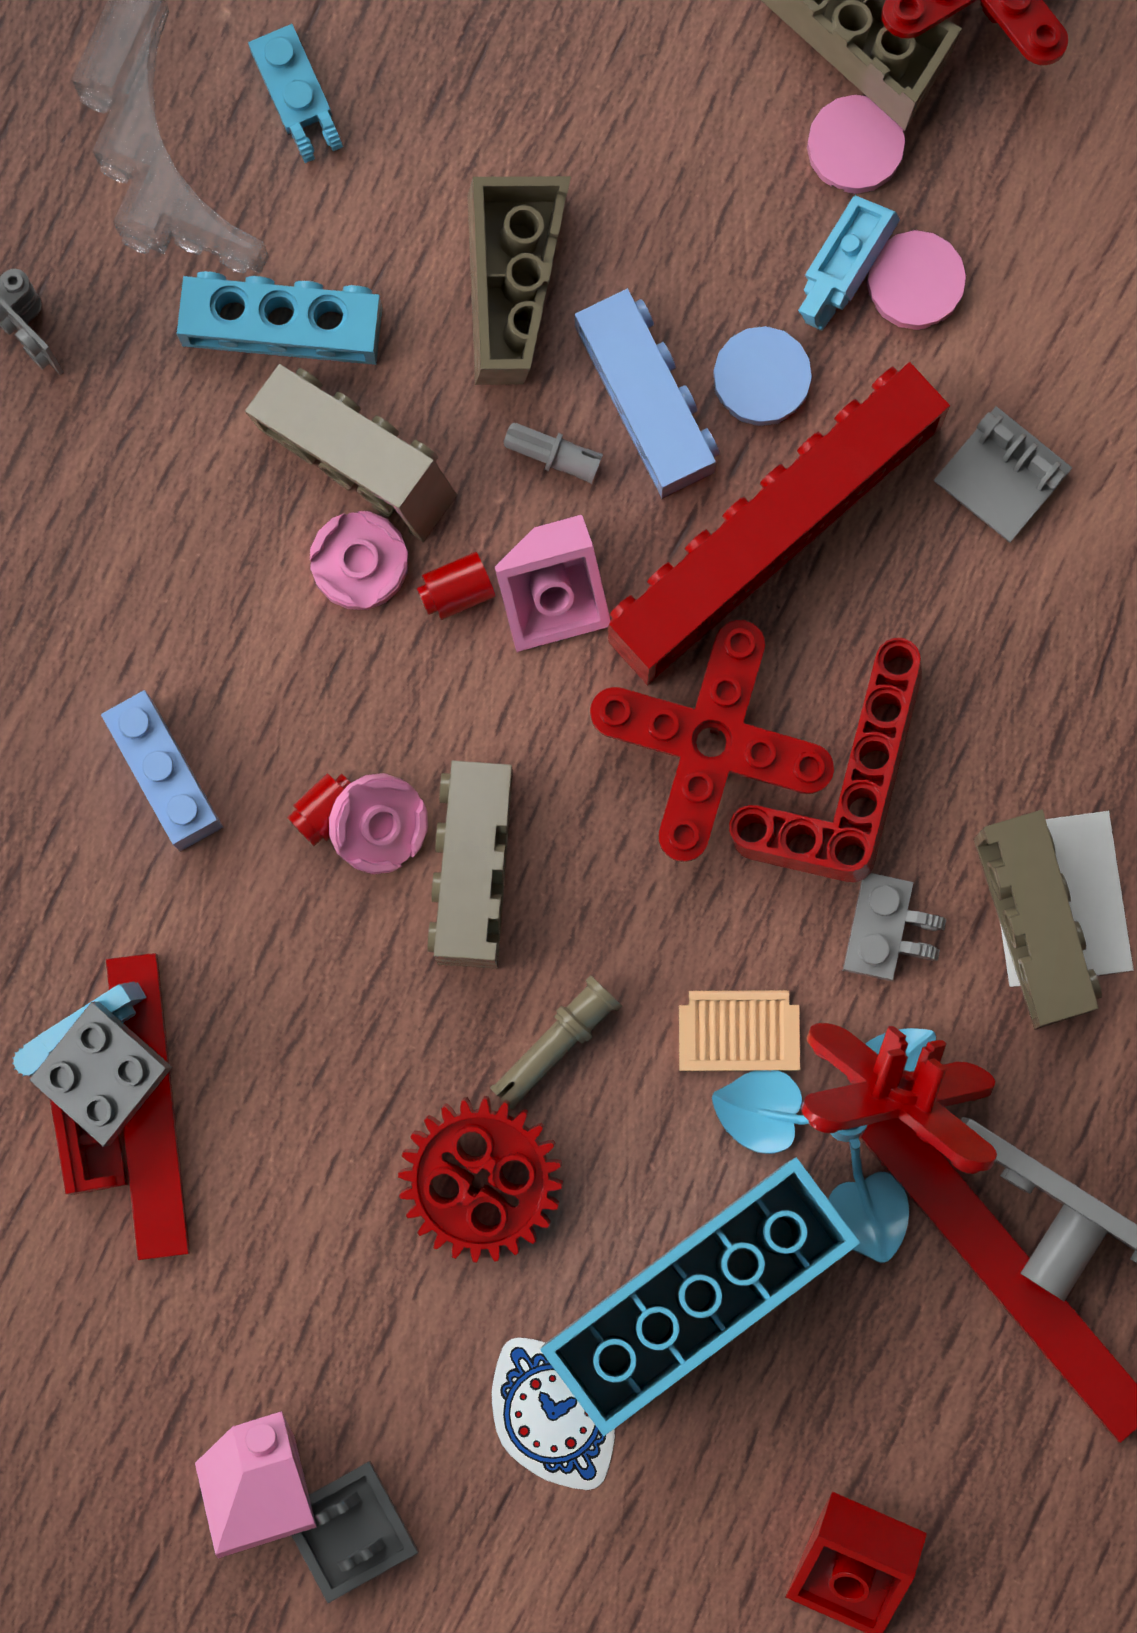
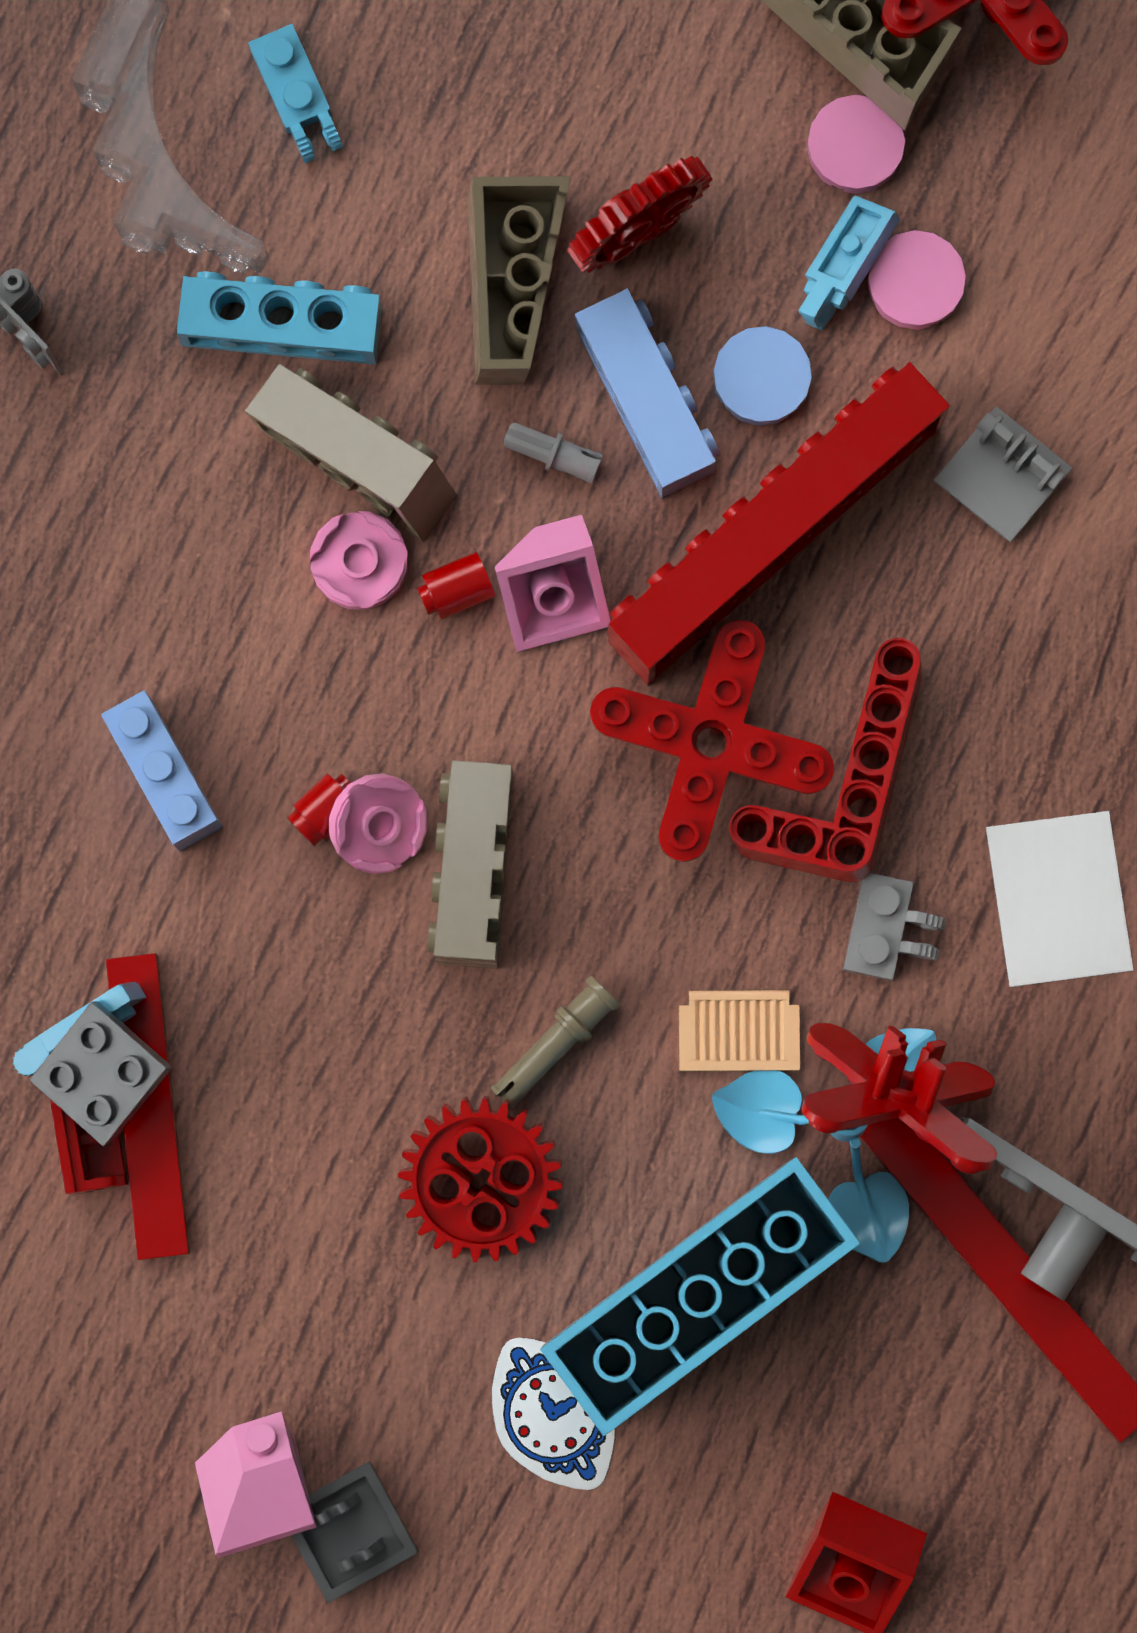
(639, 214): none -> red gear
(1037, 919): dark tan wedge -> none

